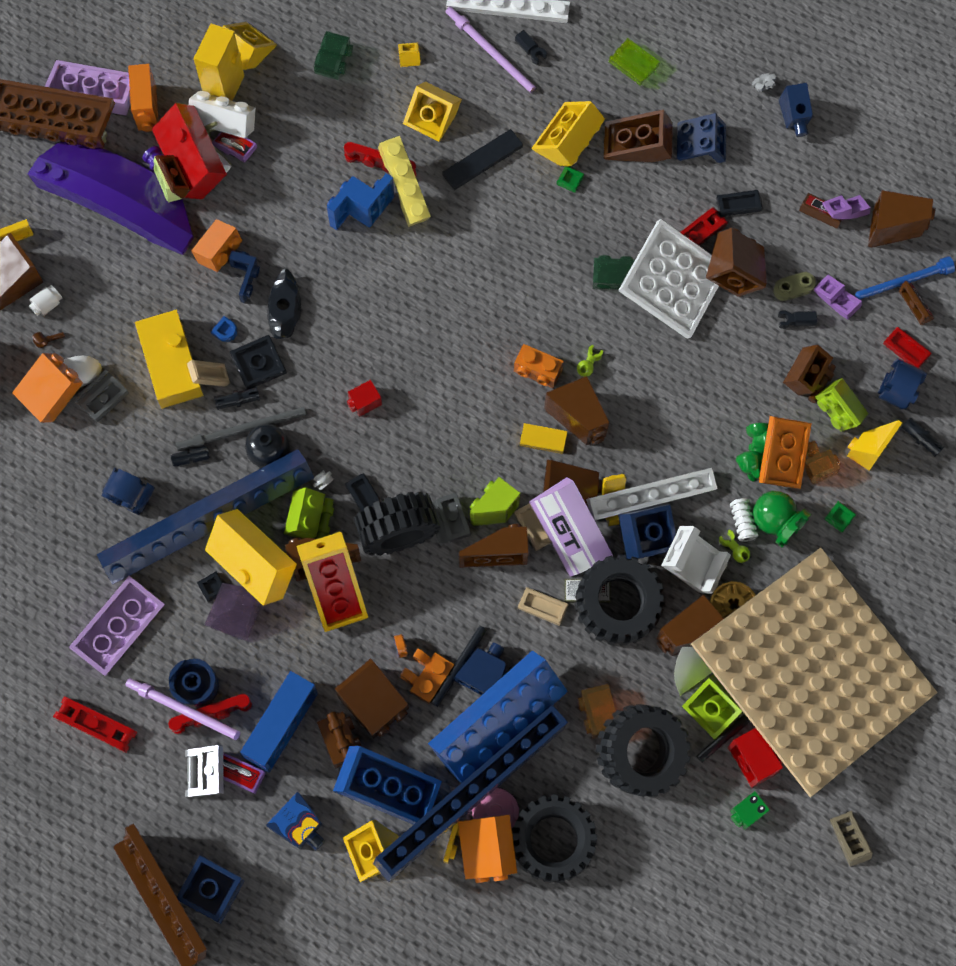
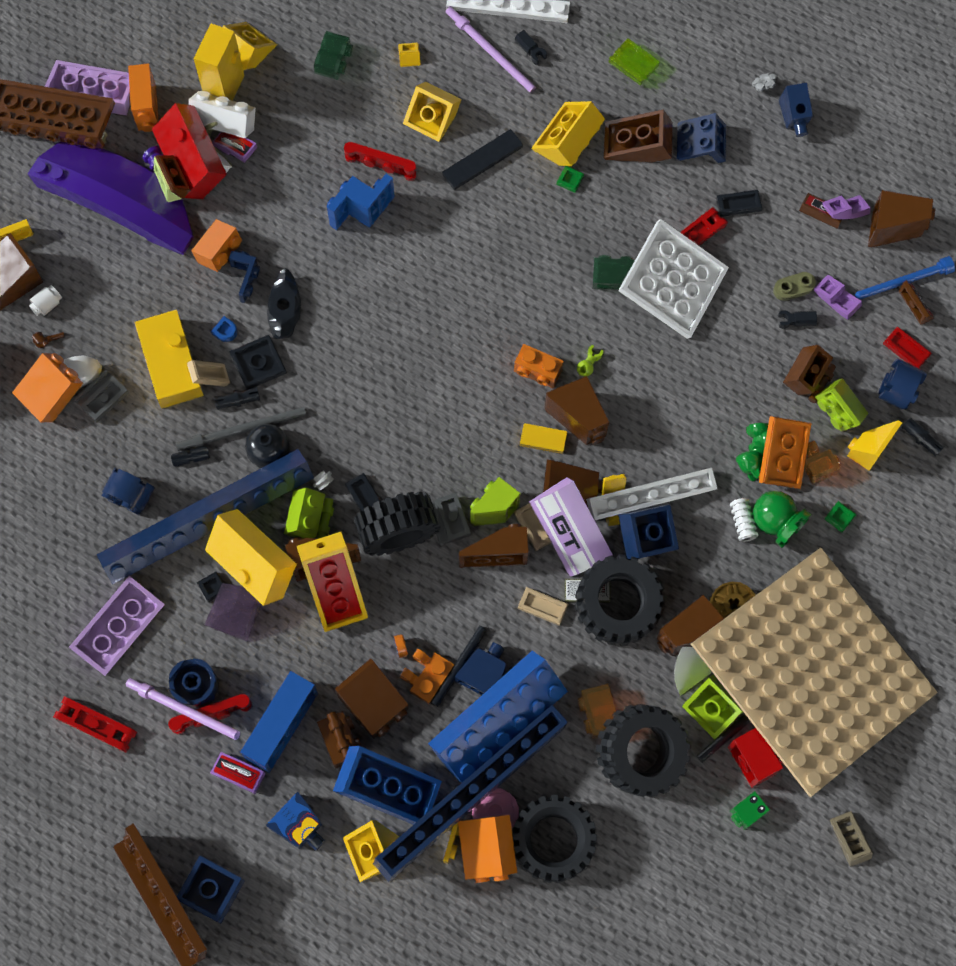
(209, 771): plate -> none
(364, 398): red brick -> none
(404, 179): light yellow arch -> none
(695, 560): white panel -> none
(737, 263): reddish brown slope -> none
(739, 551): lime arm -> none

